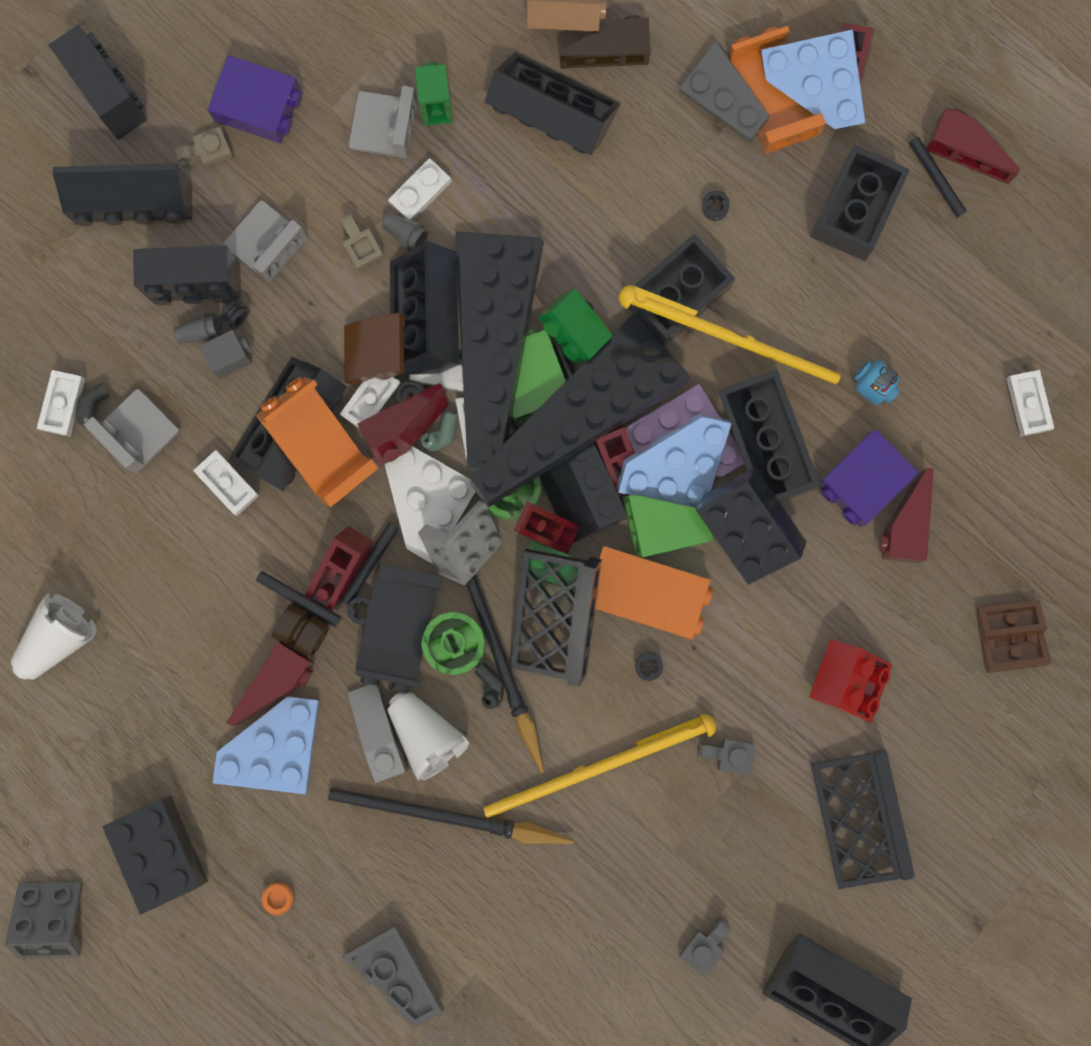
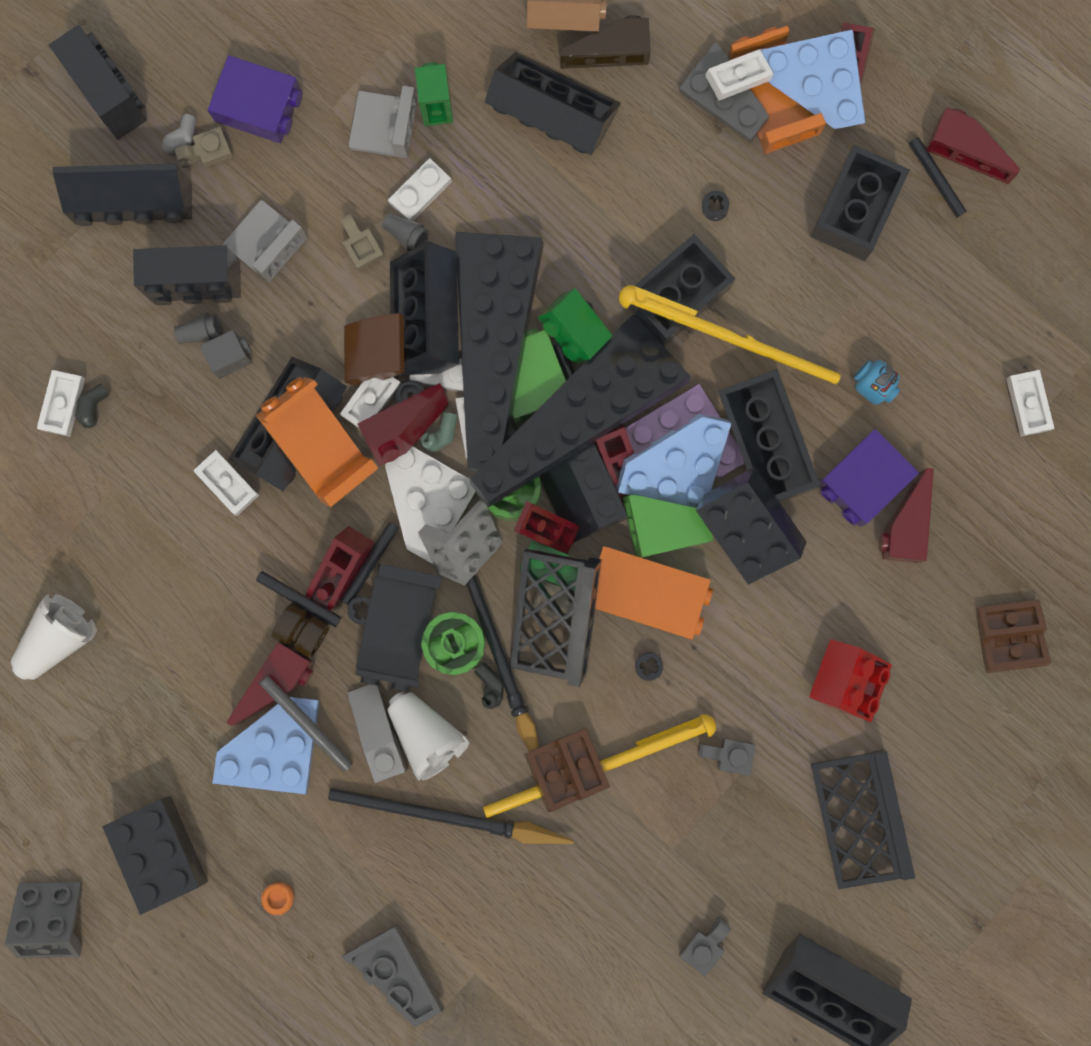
(134, 431): light grey bracket -> none
(181, 136): none -> light grey arm
(235, 314): black bush -> none
(305, 722): none -> dark grey bar
(567, 770): none -> reddish brown slope
(739, 74): none -> white plate

